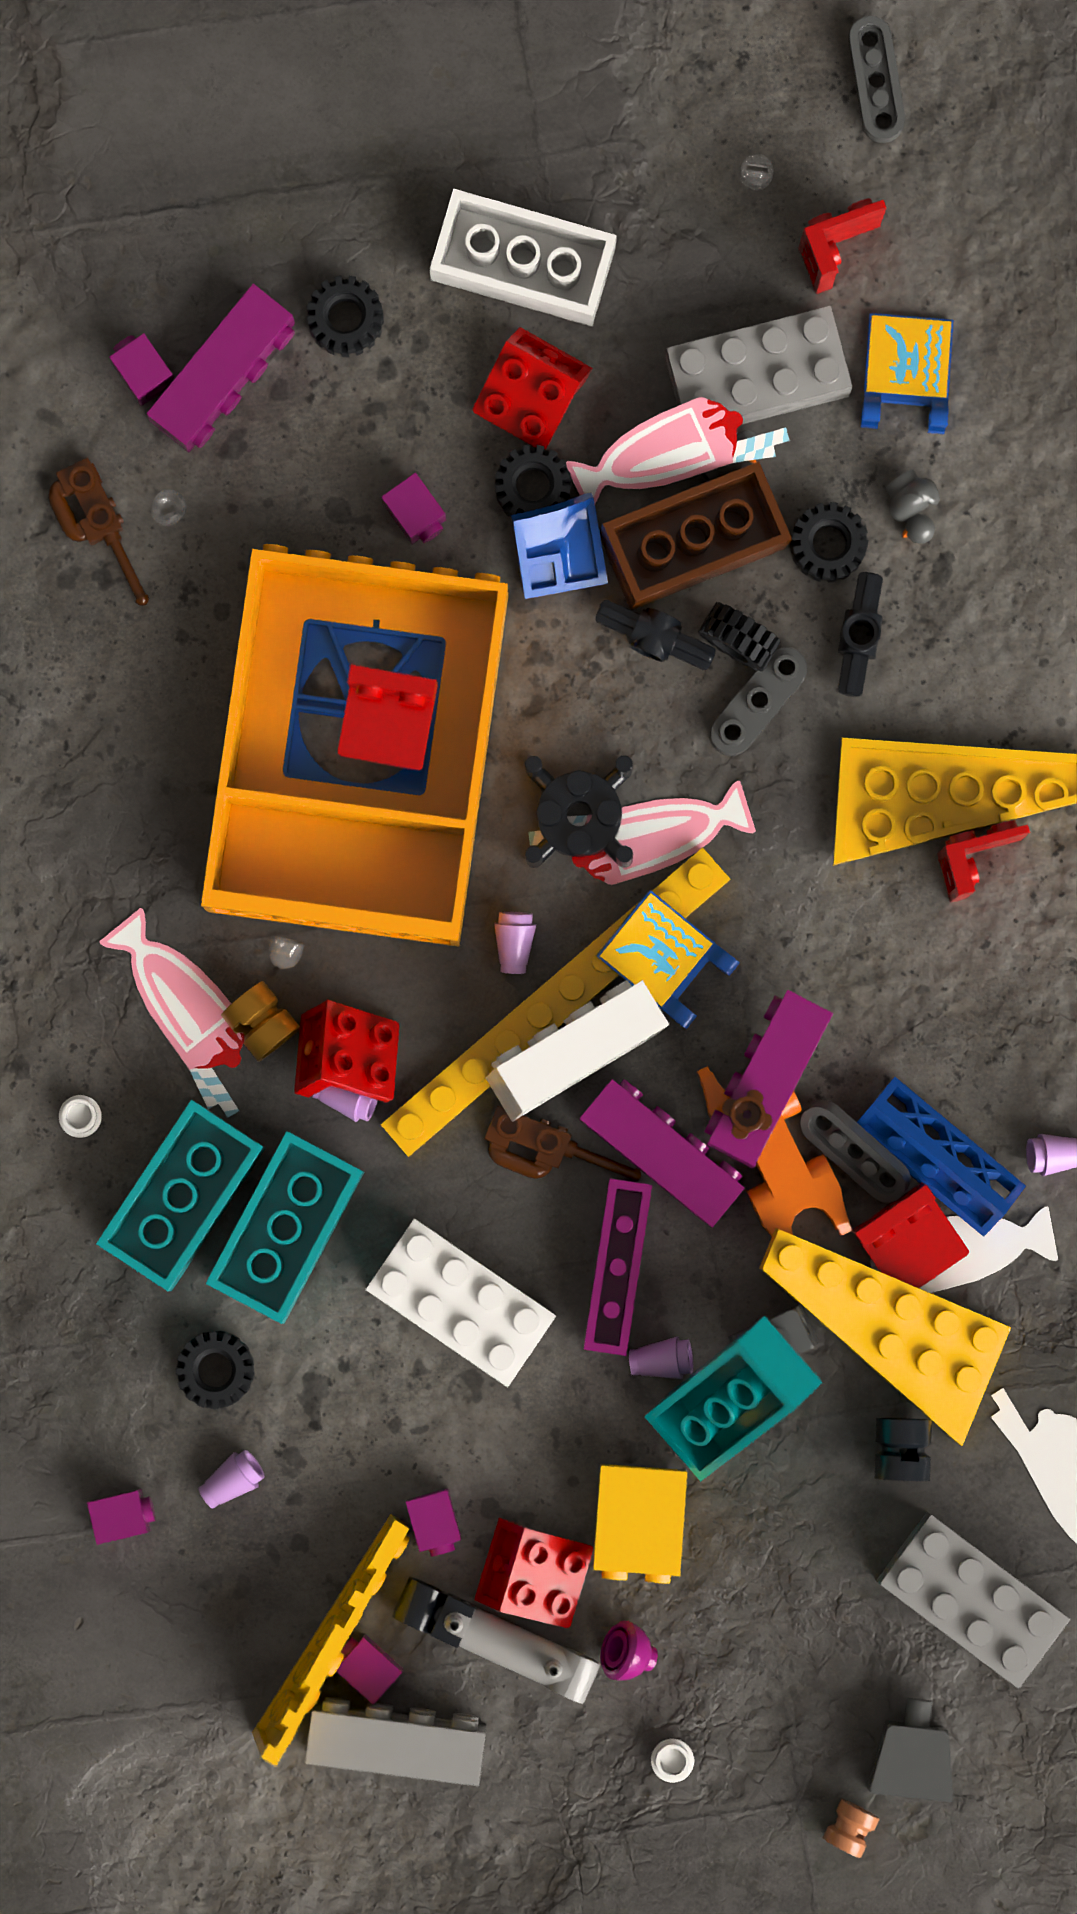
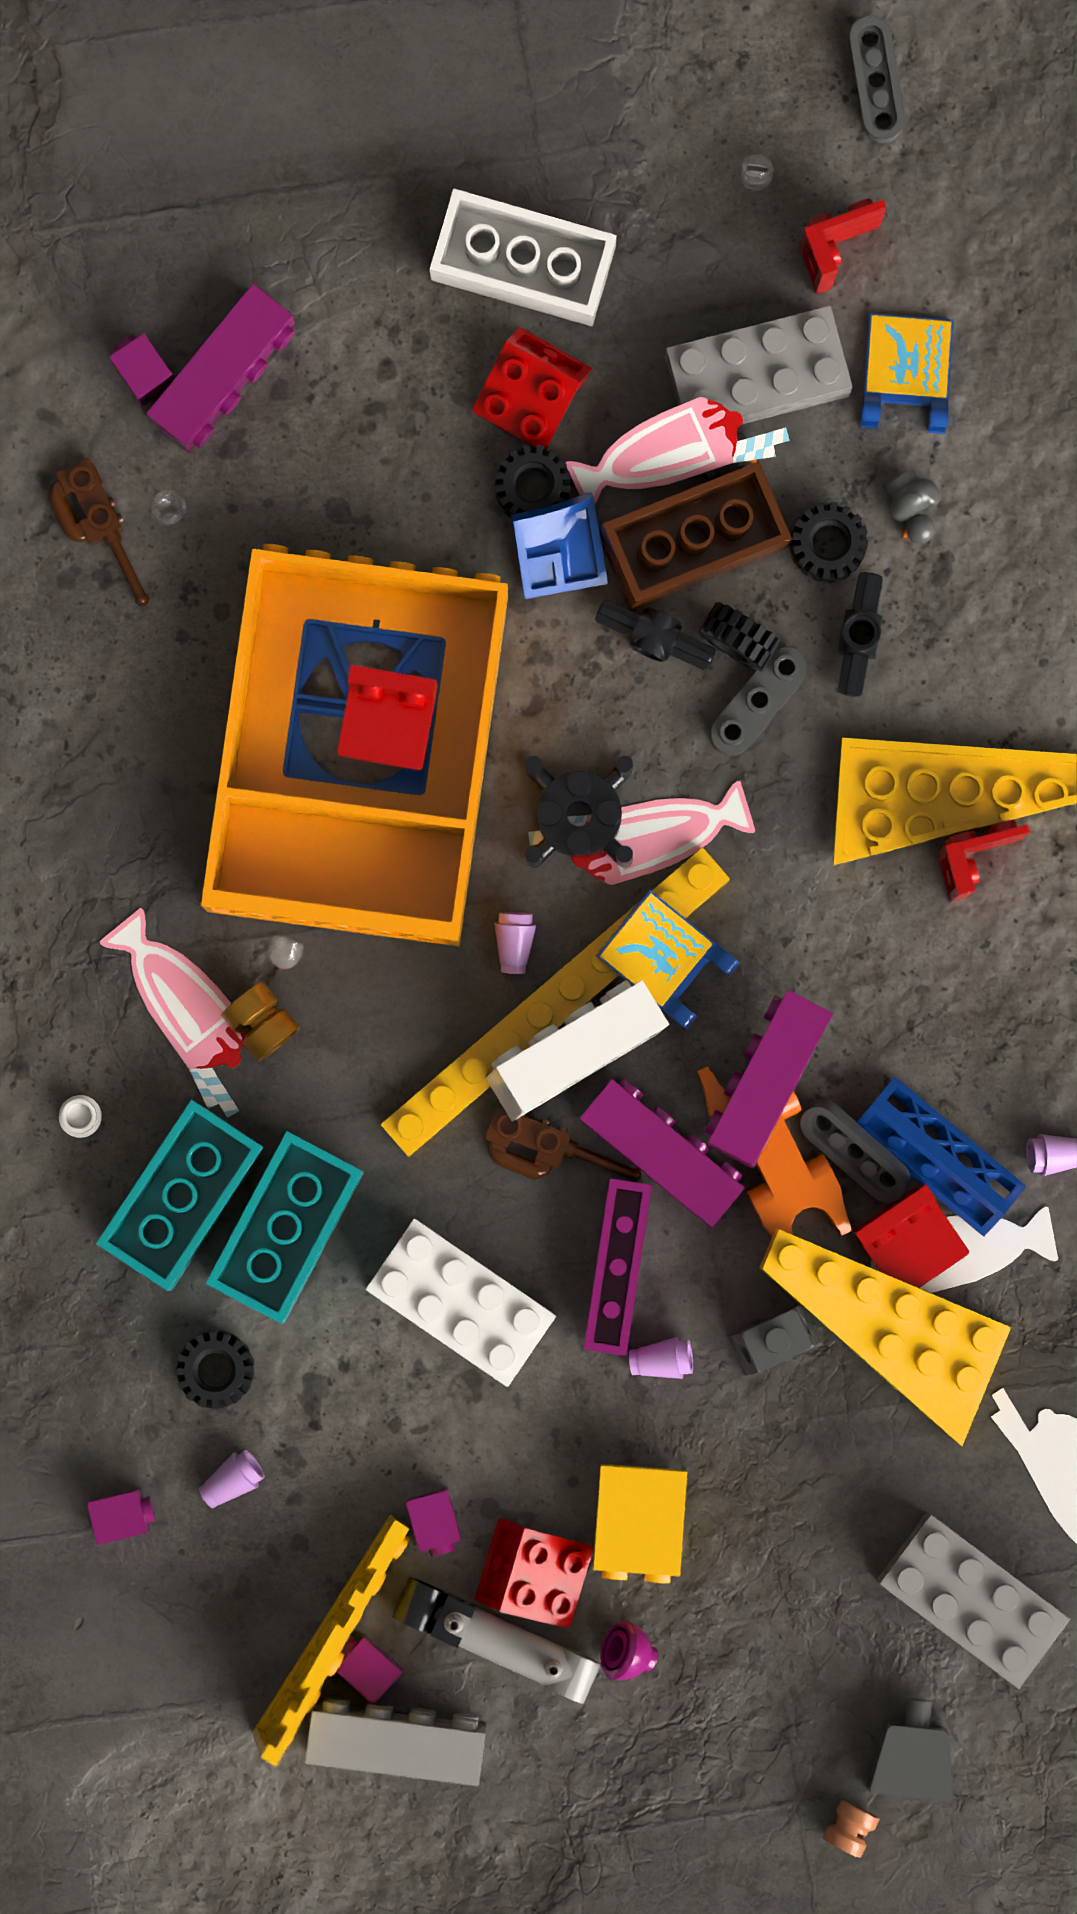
(339, 291): black tyre -> none
(346, 1051): red bracket -> none
(348, 1103): lavender cone -> none
(415, 510): magenta brick -> none
(672, 1760): white plate -> none
(733, 1399): teal brick -> none
(752, 1103): reddish brown plate -> none
(903, 1433): black wheel -> none

